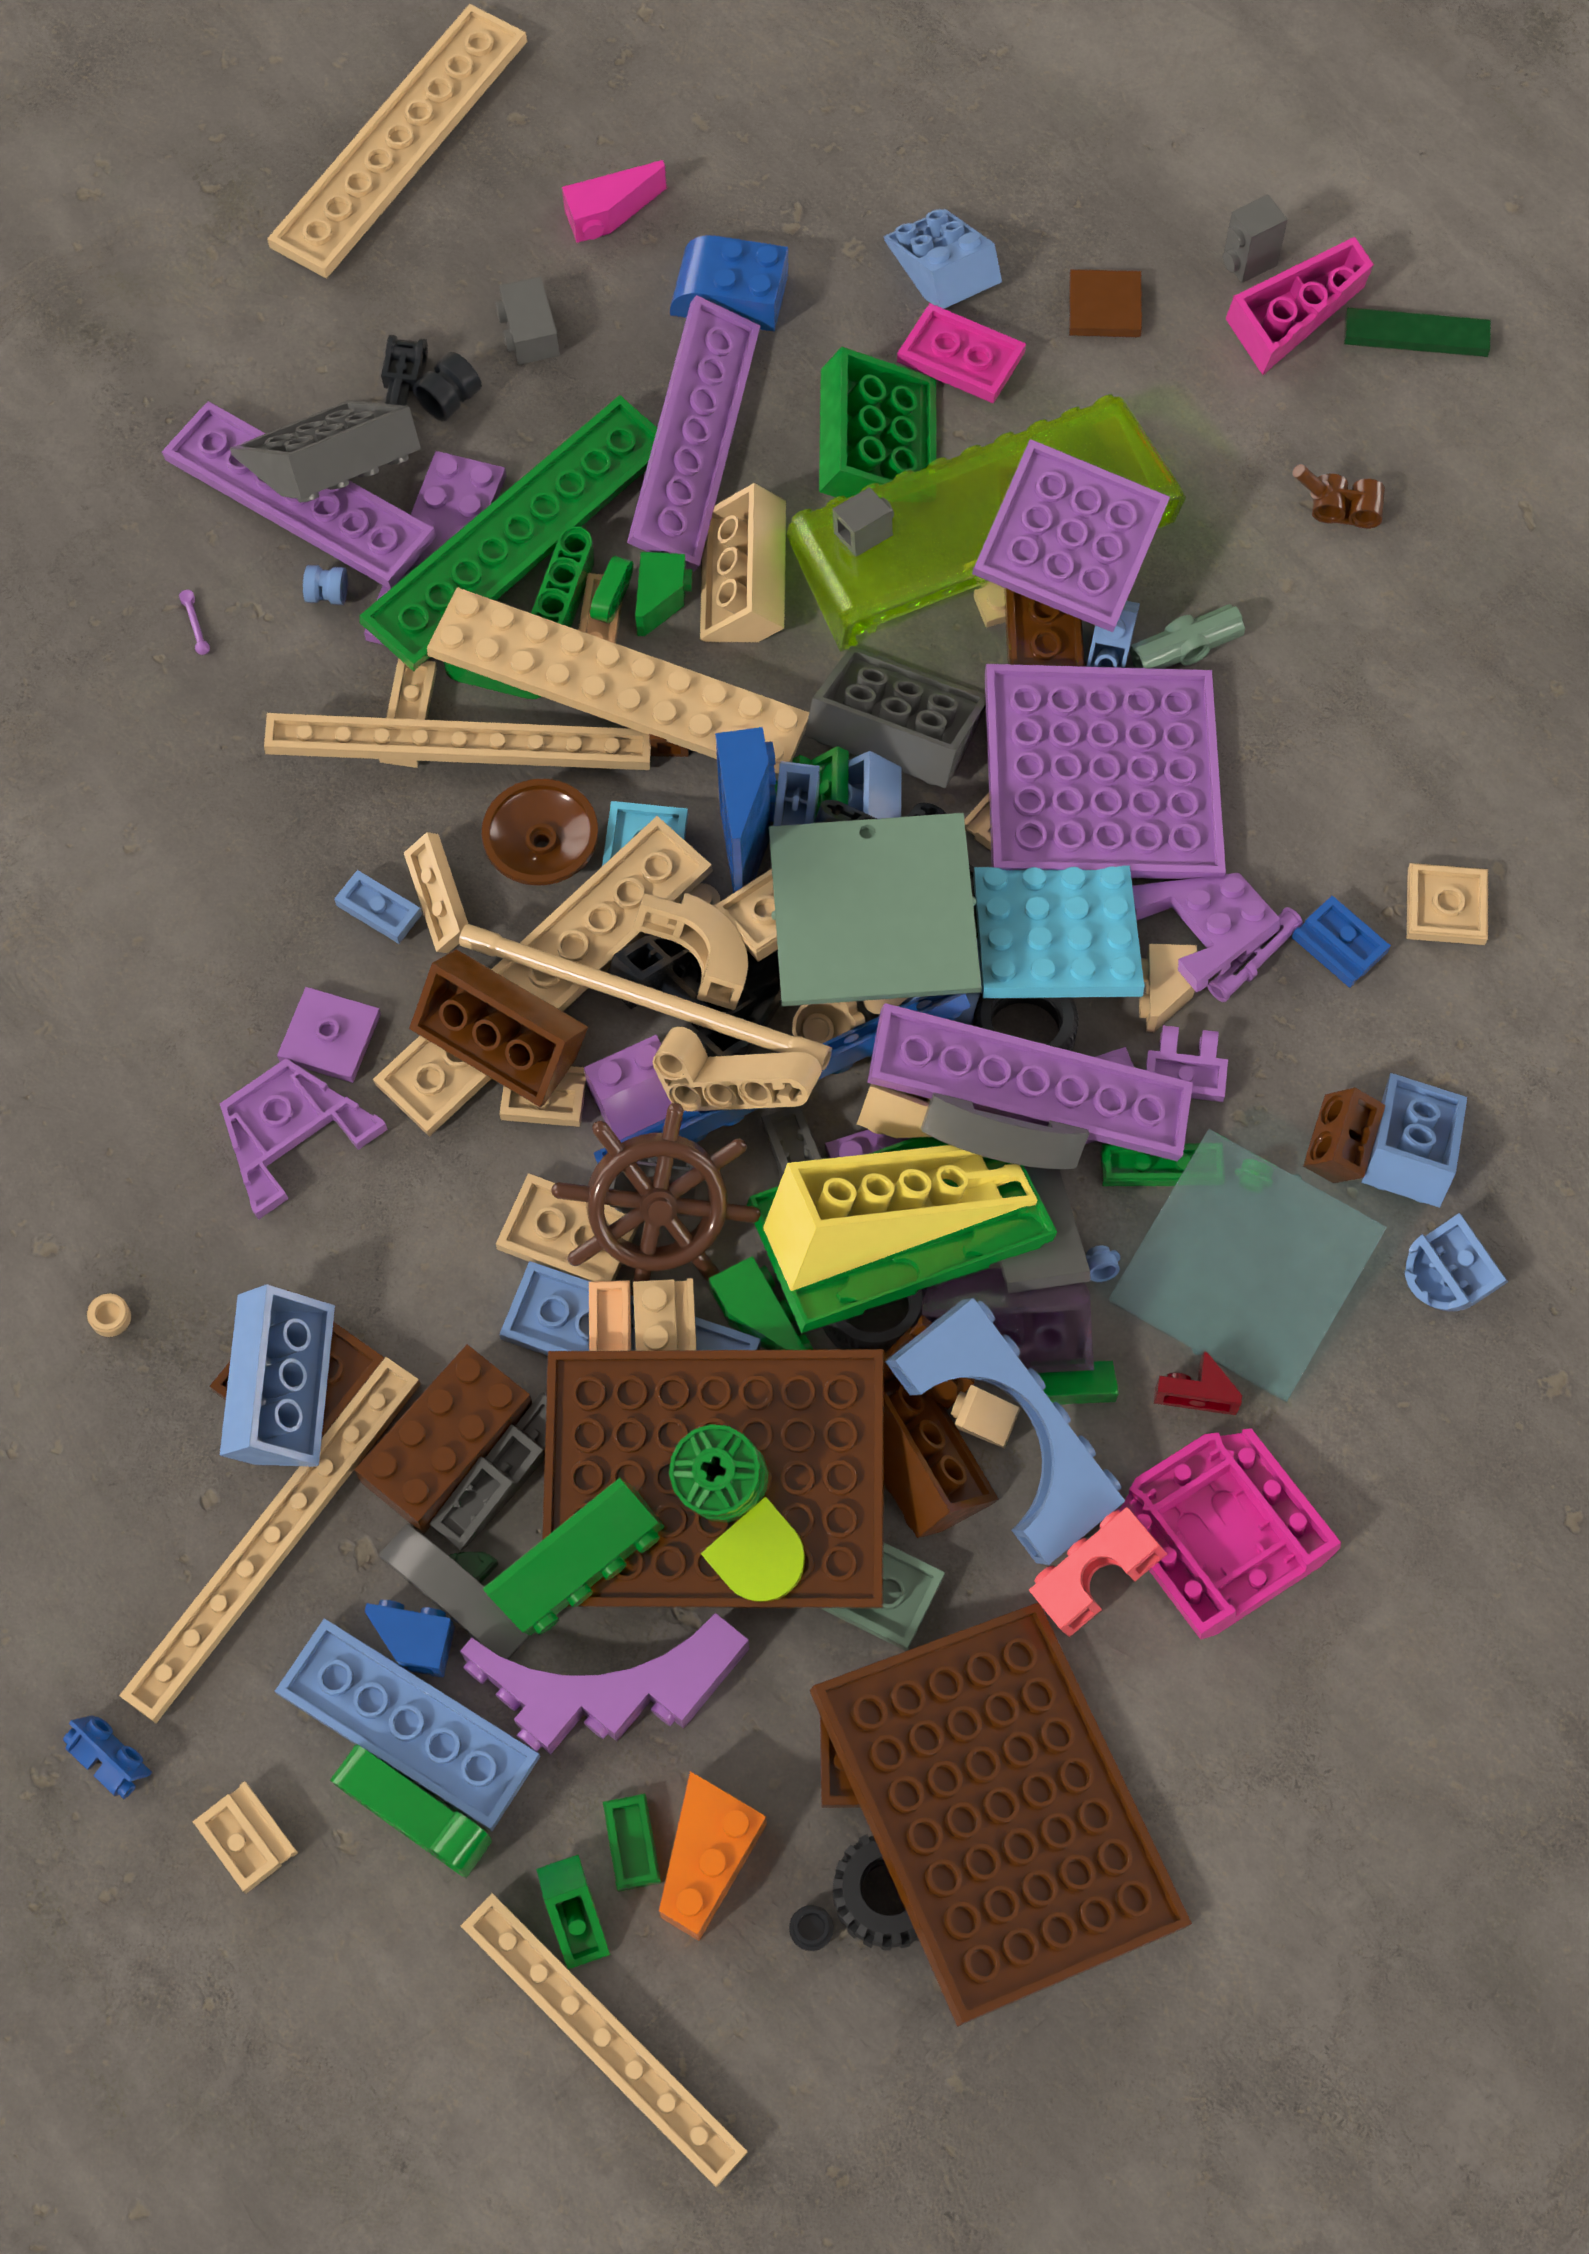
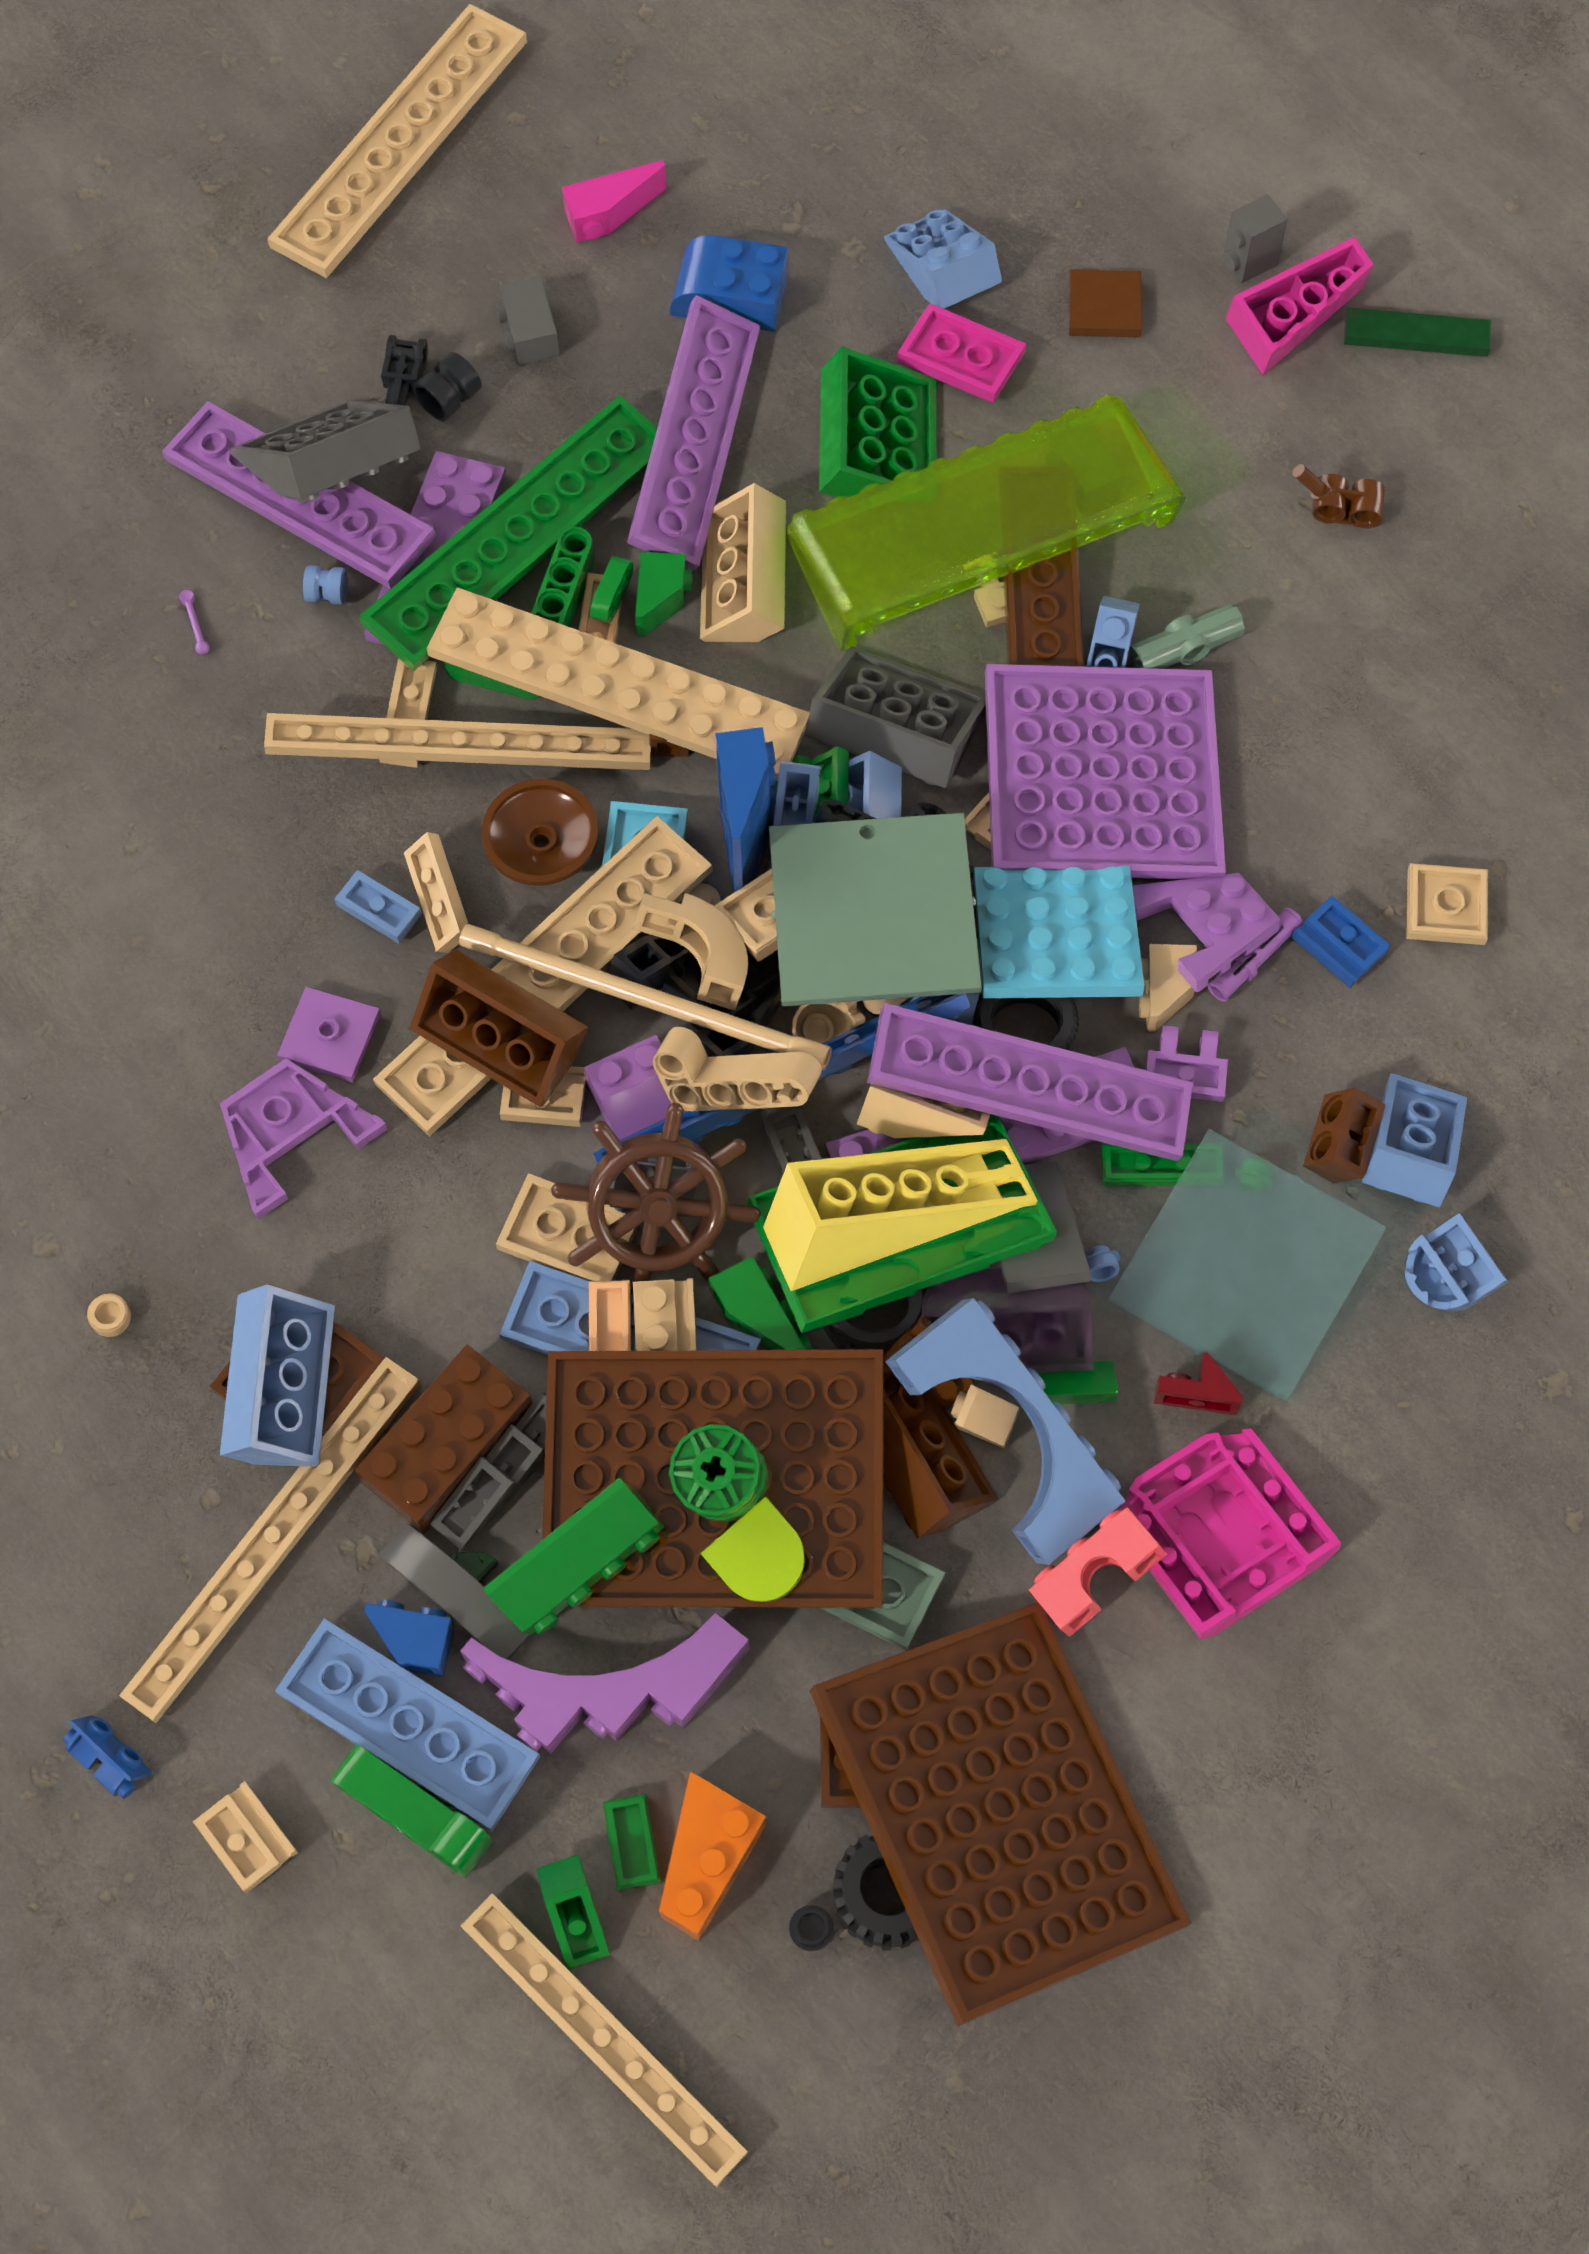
(863, 521): dark grey brick -> none
(1003, 1137): dark grey slope -> none
(1071, 535): medium lavender plate -> none

